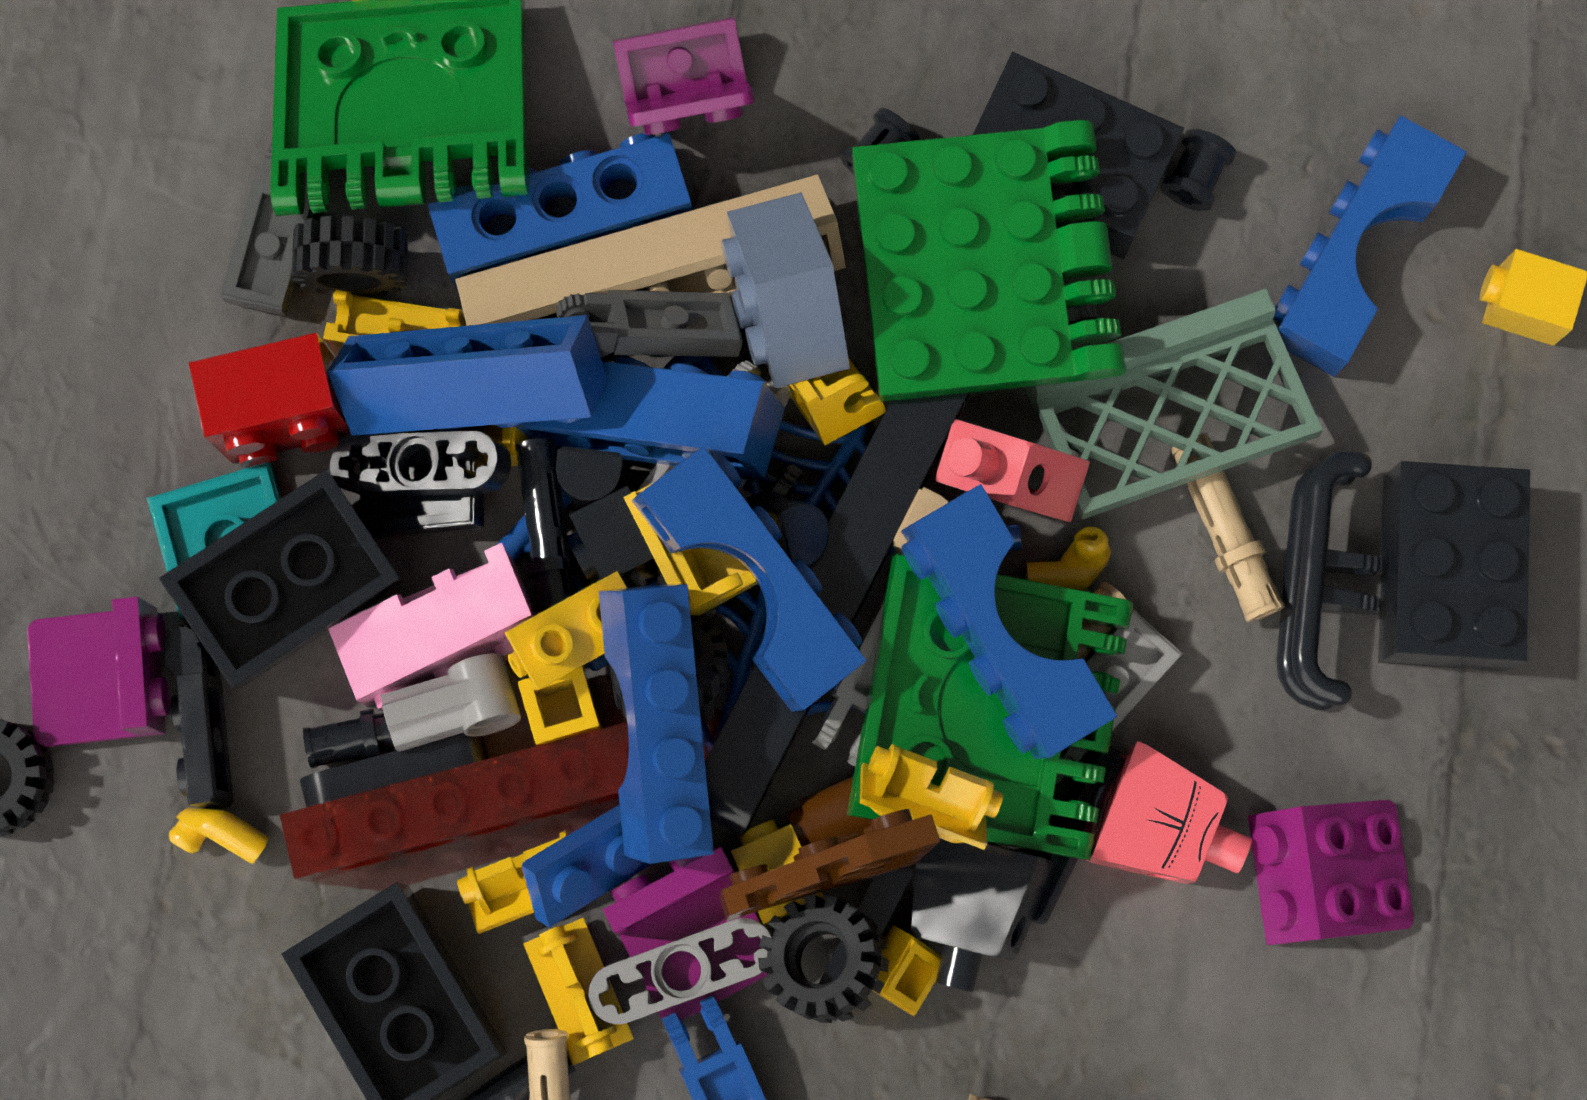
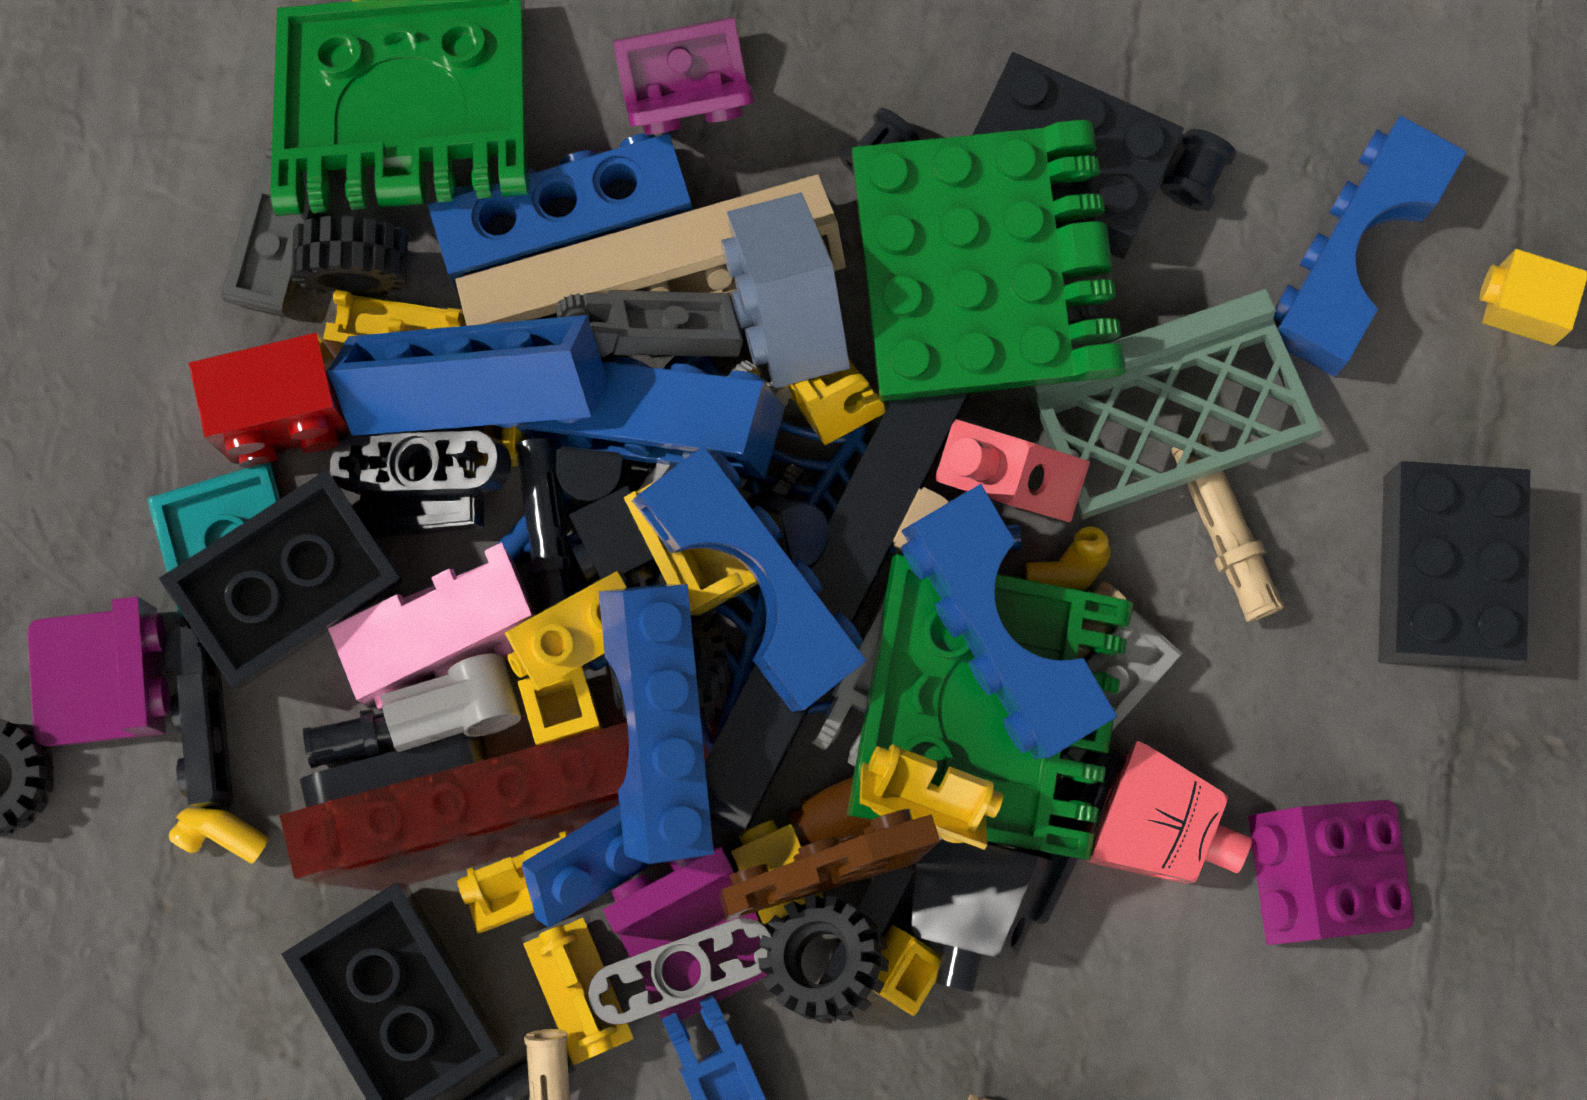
(1304, 582): black piece -> none

